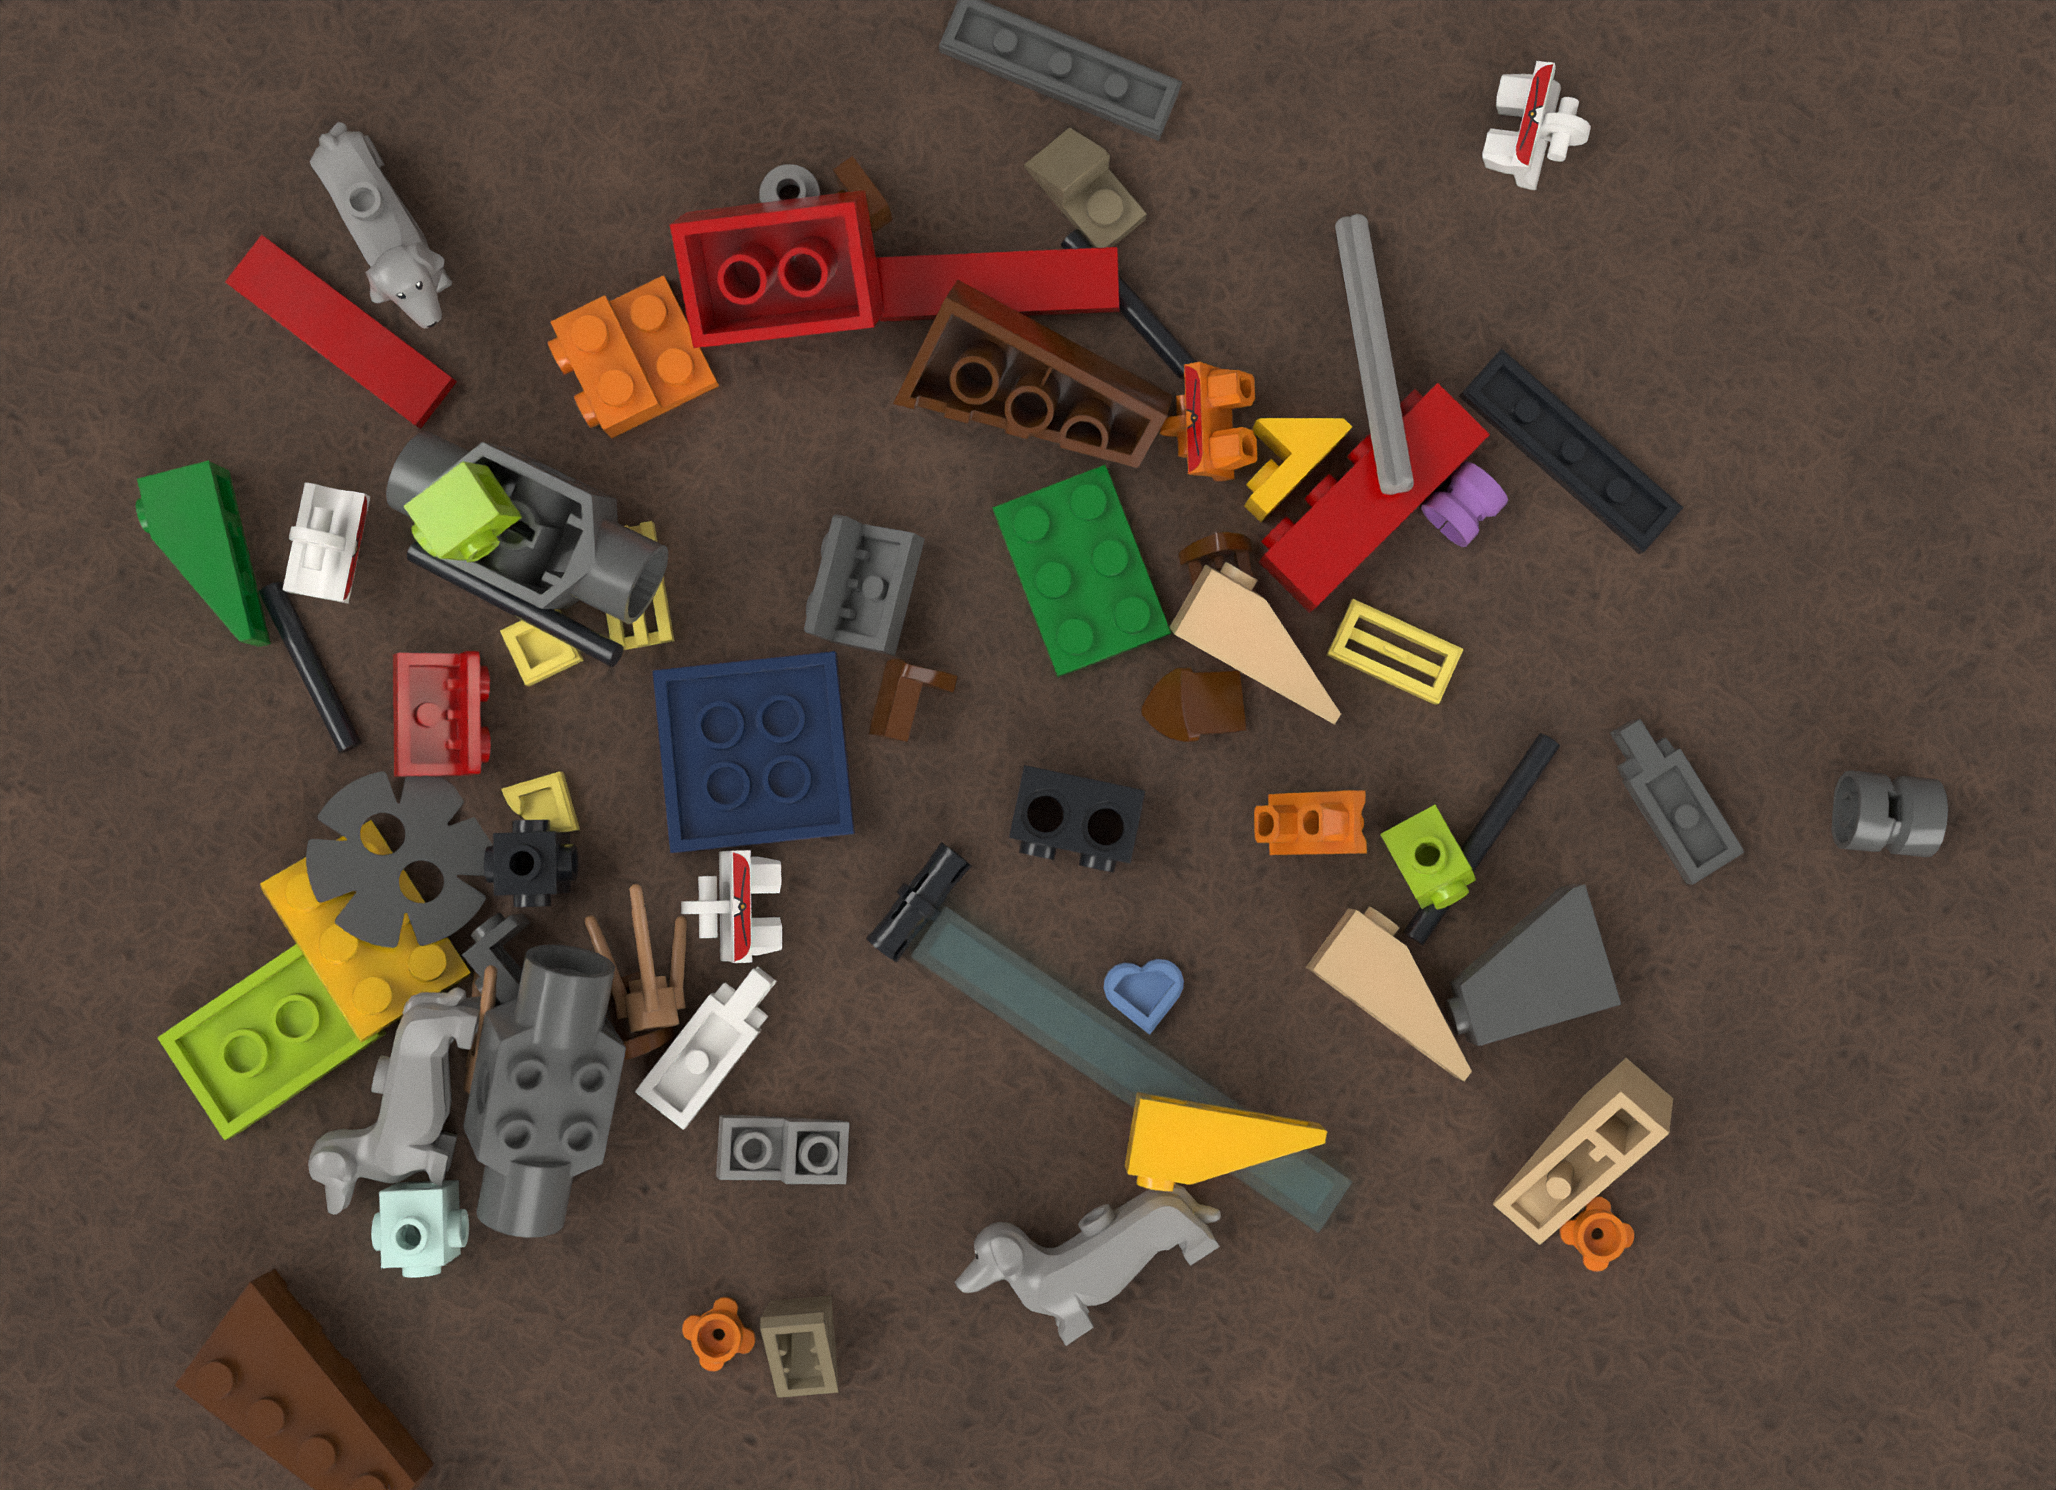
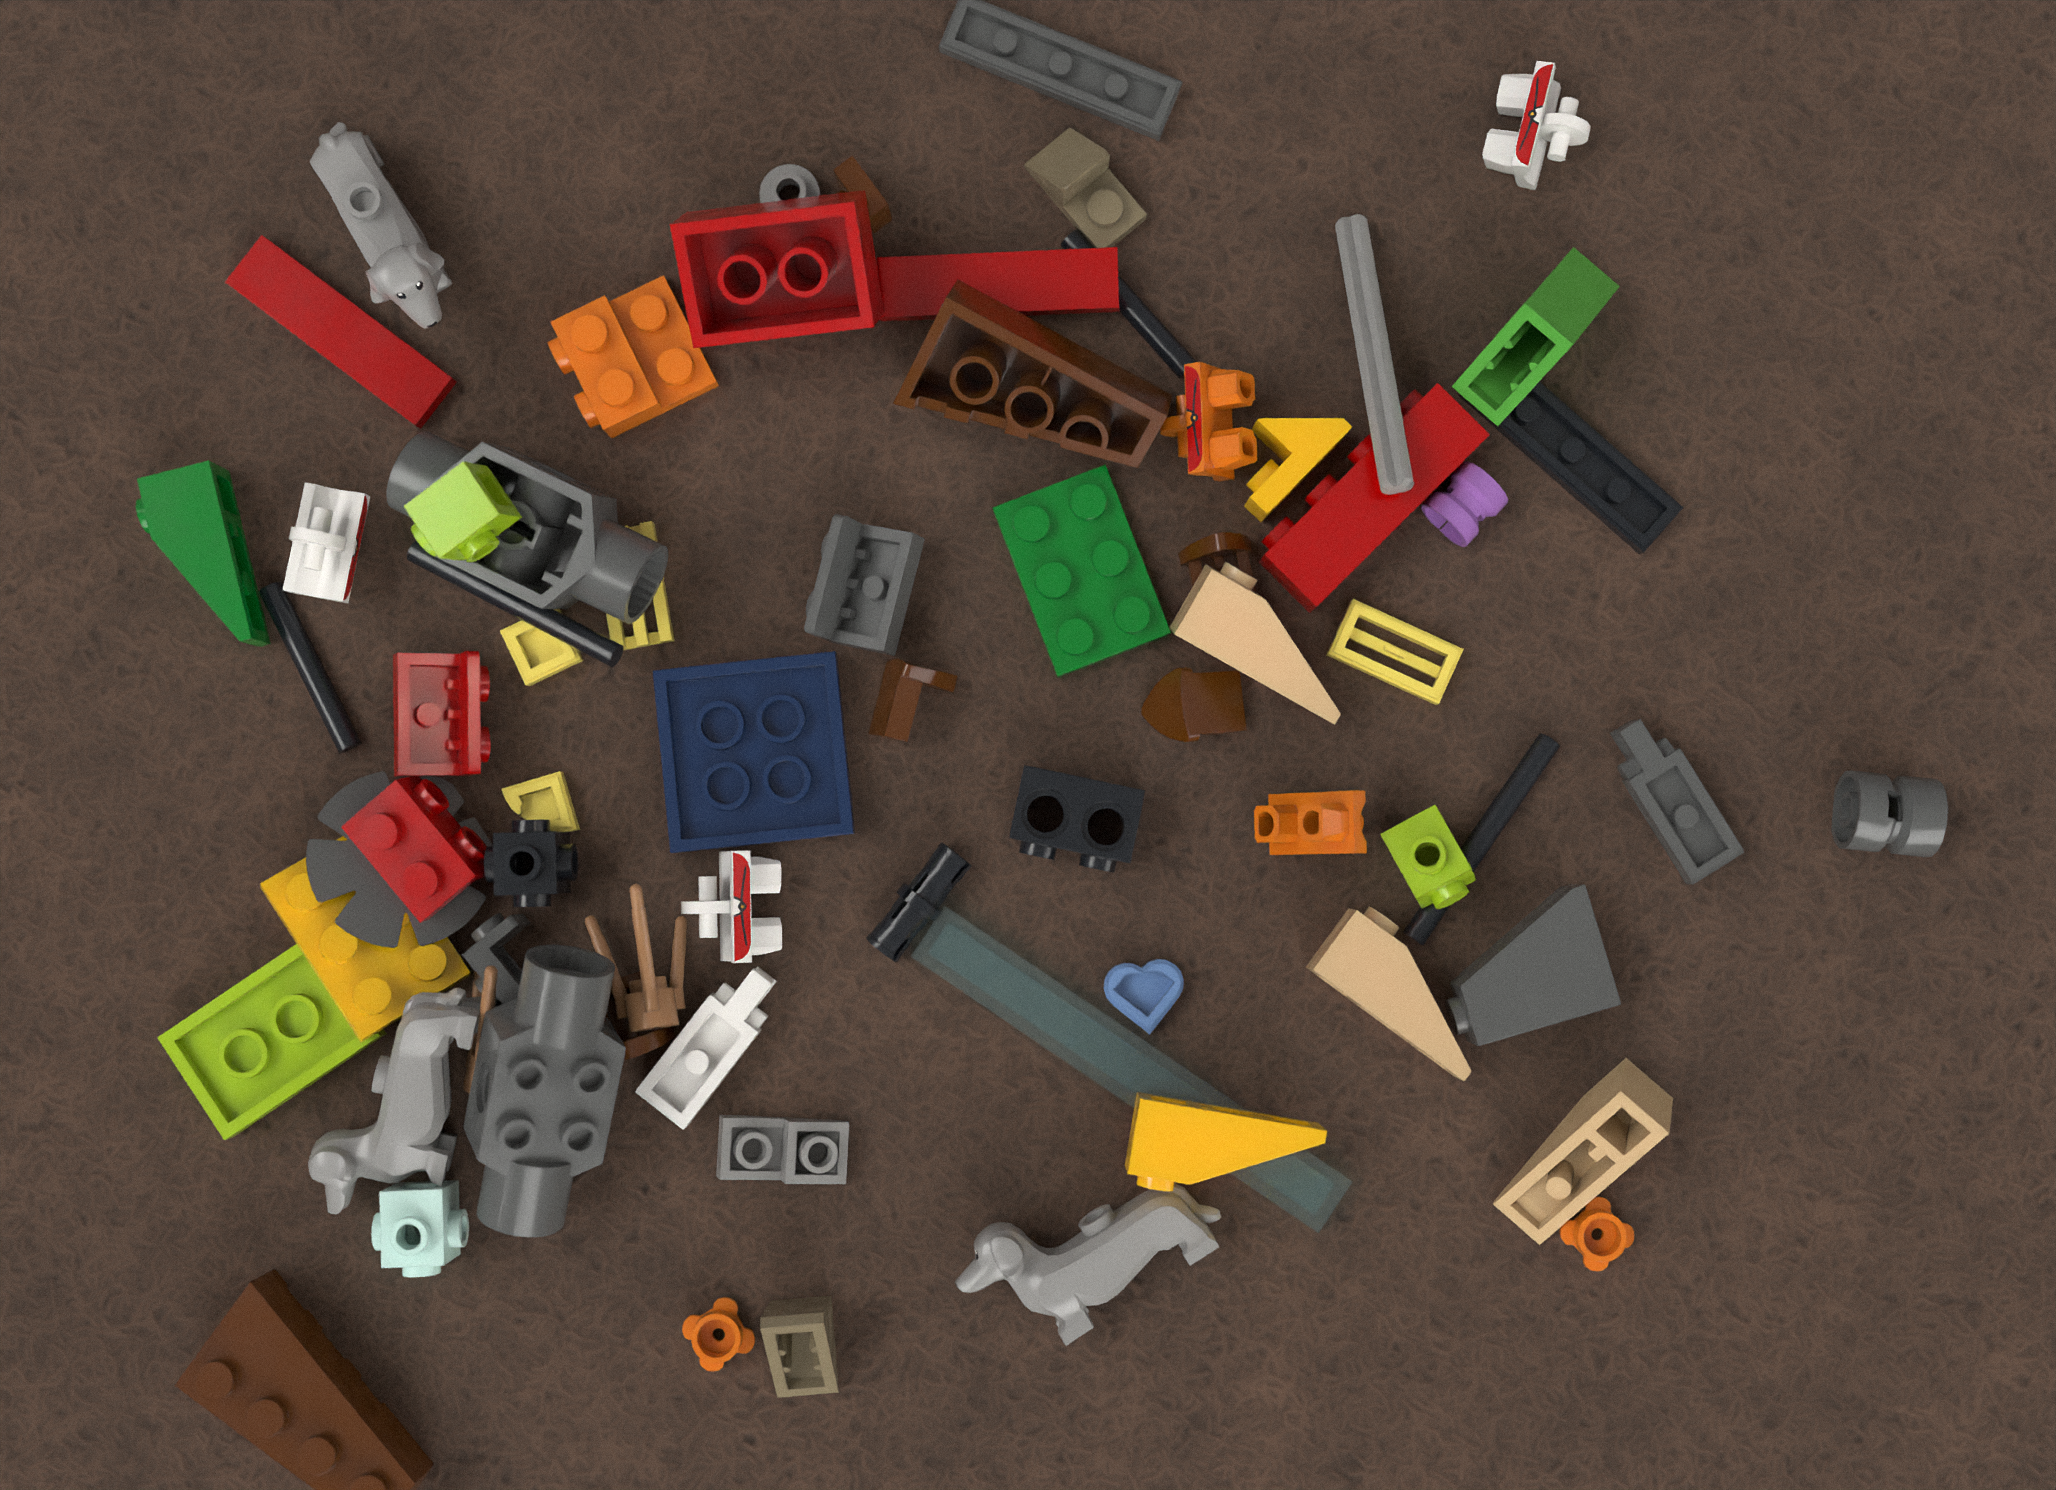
(417, 845): none -> red bracket
(1536, 337): none -> bright green slope

